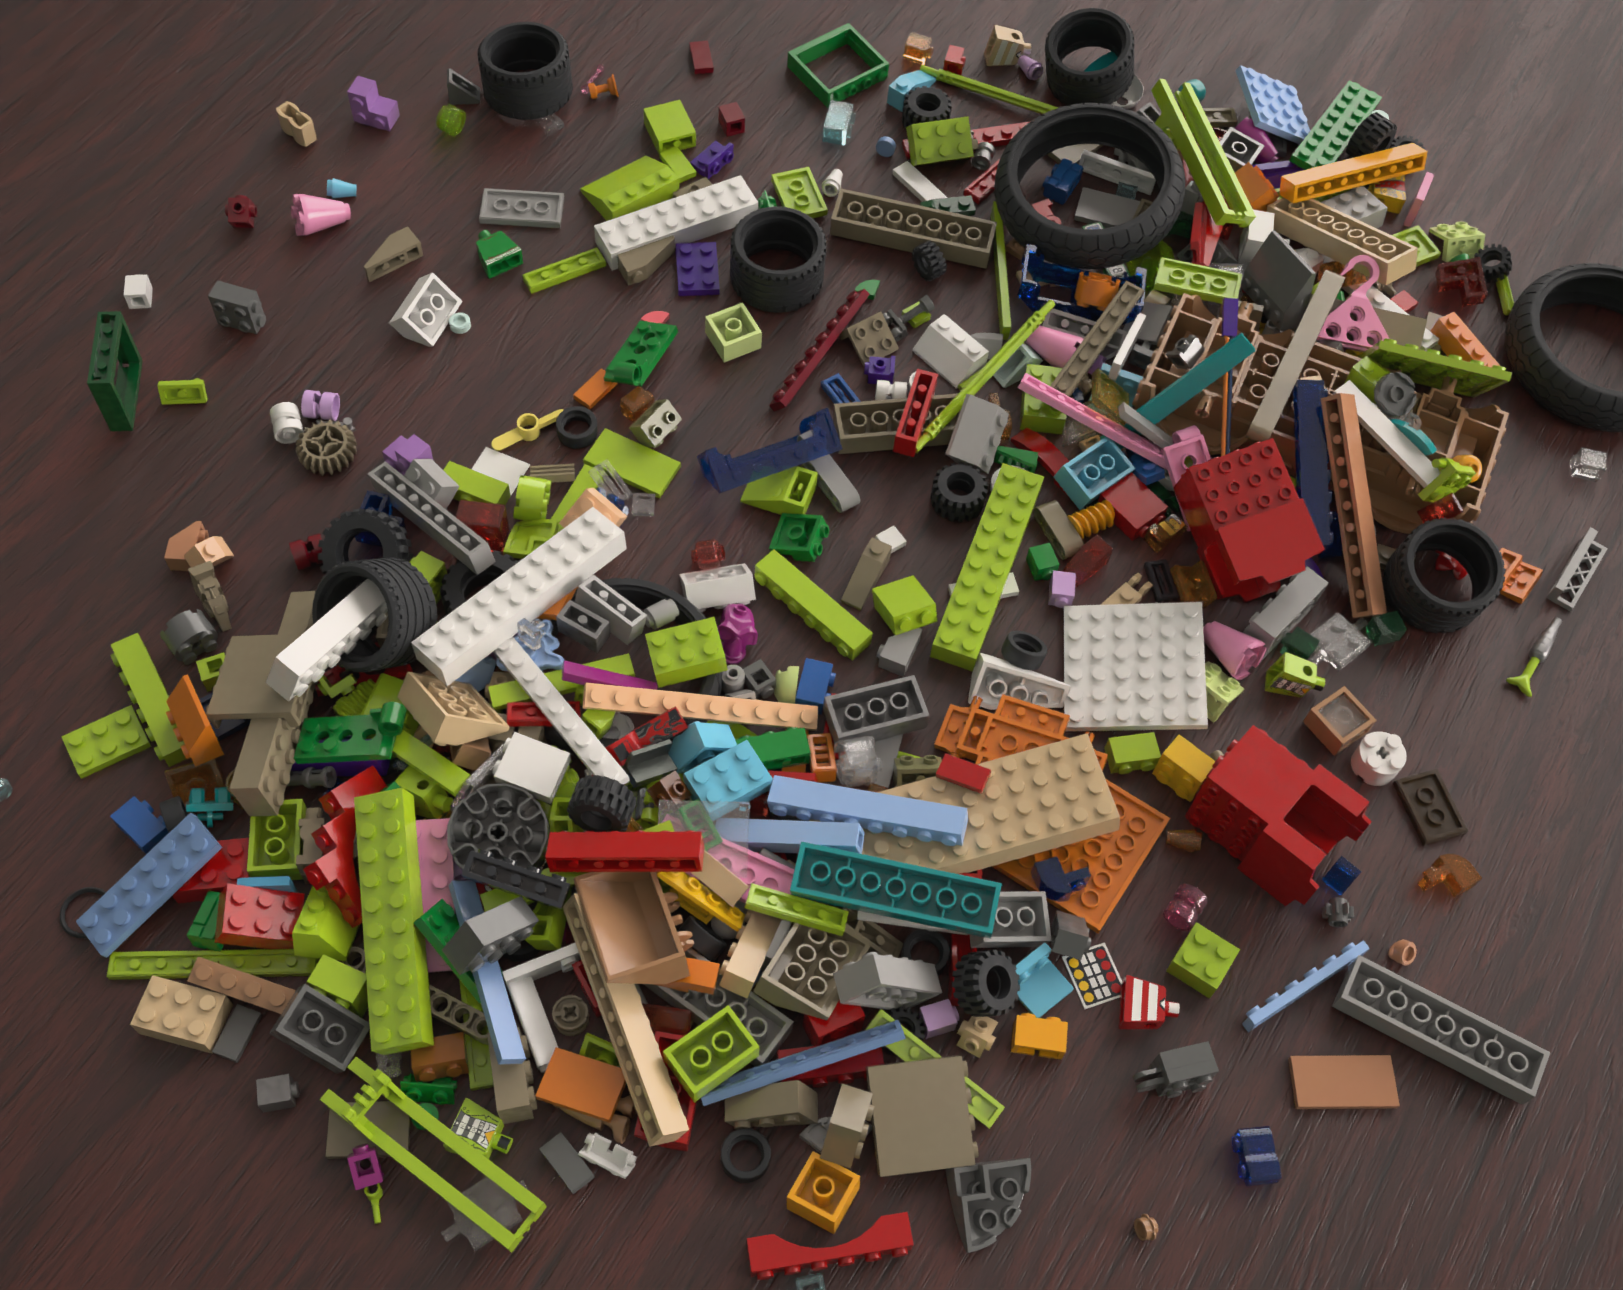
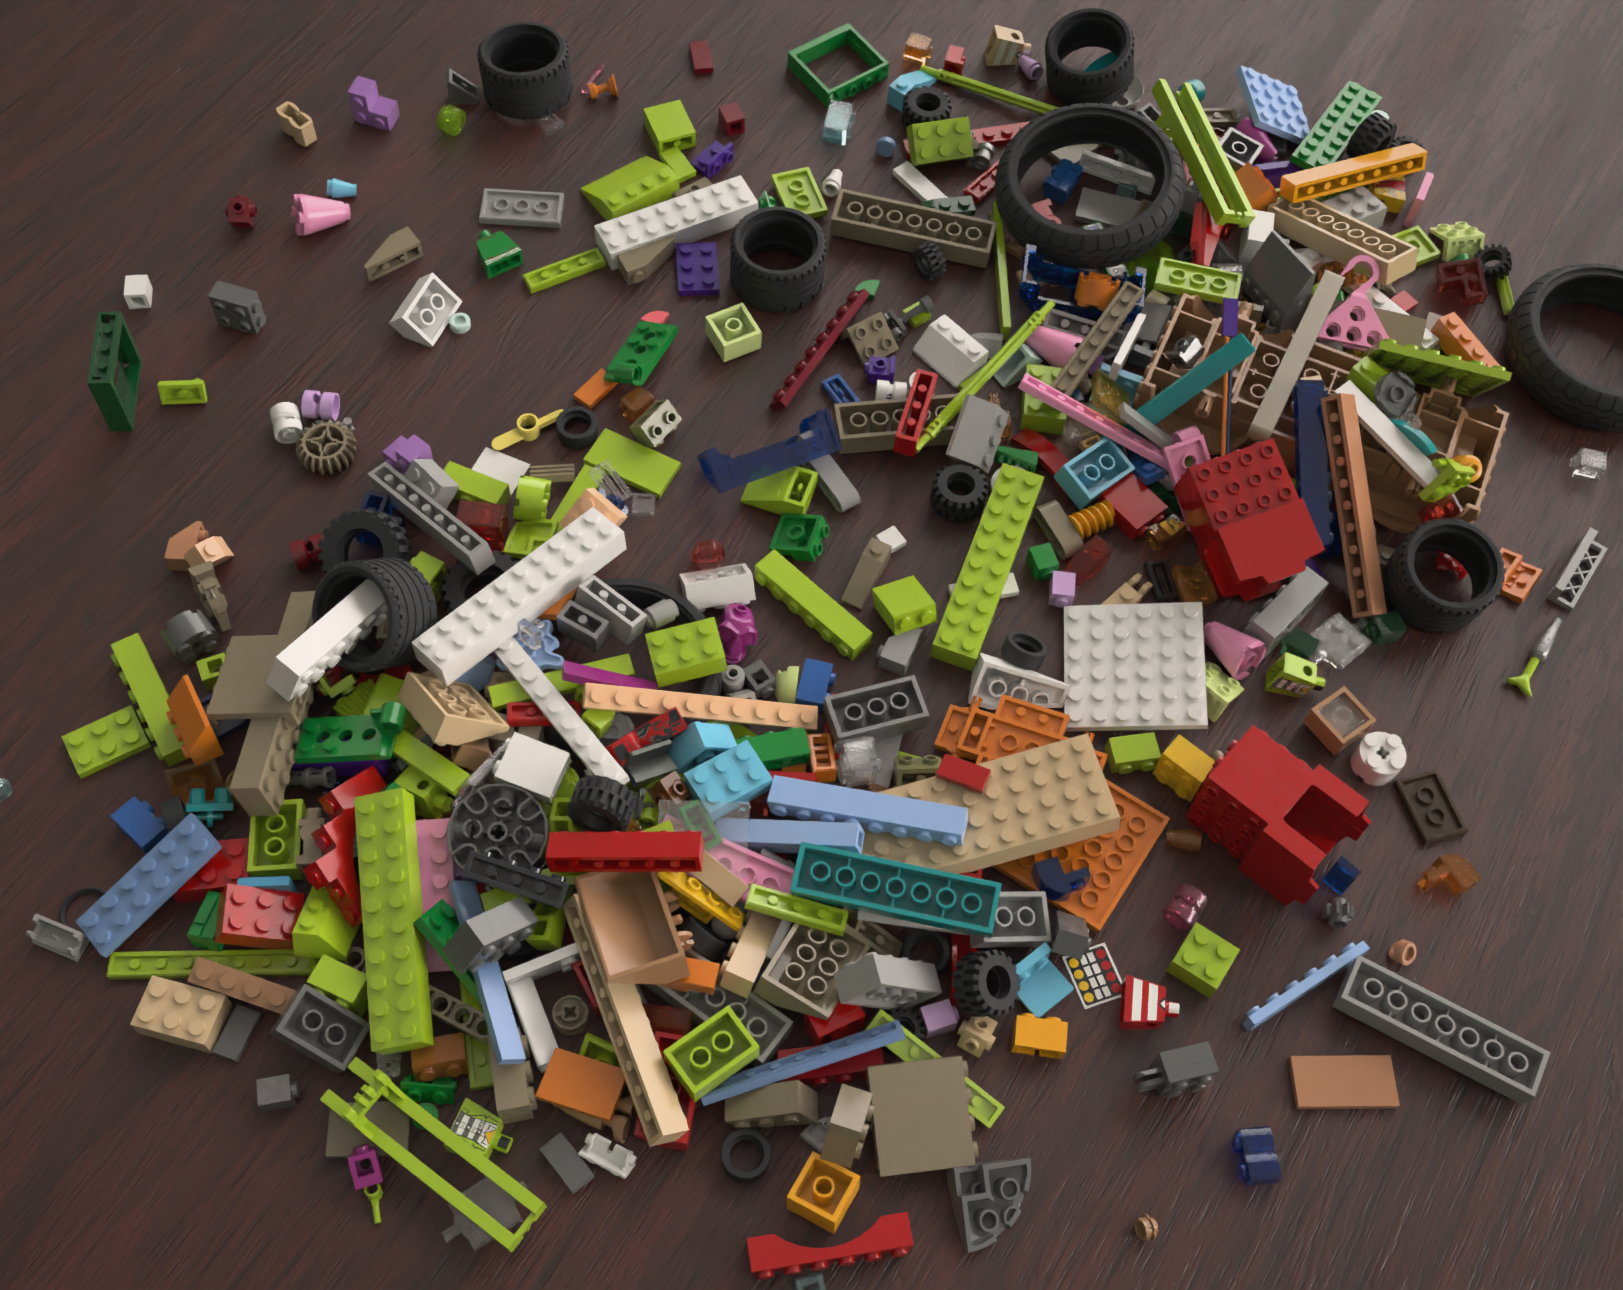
(58, 938): none -> light grey hinge

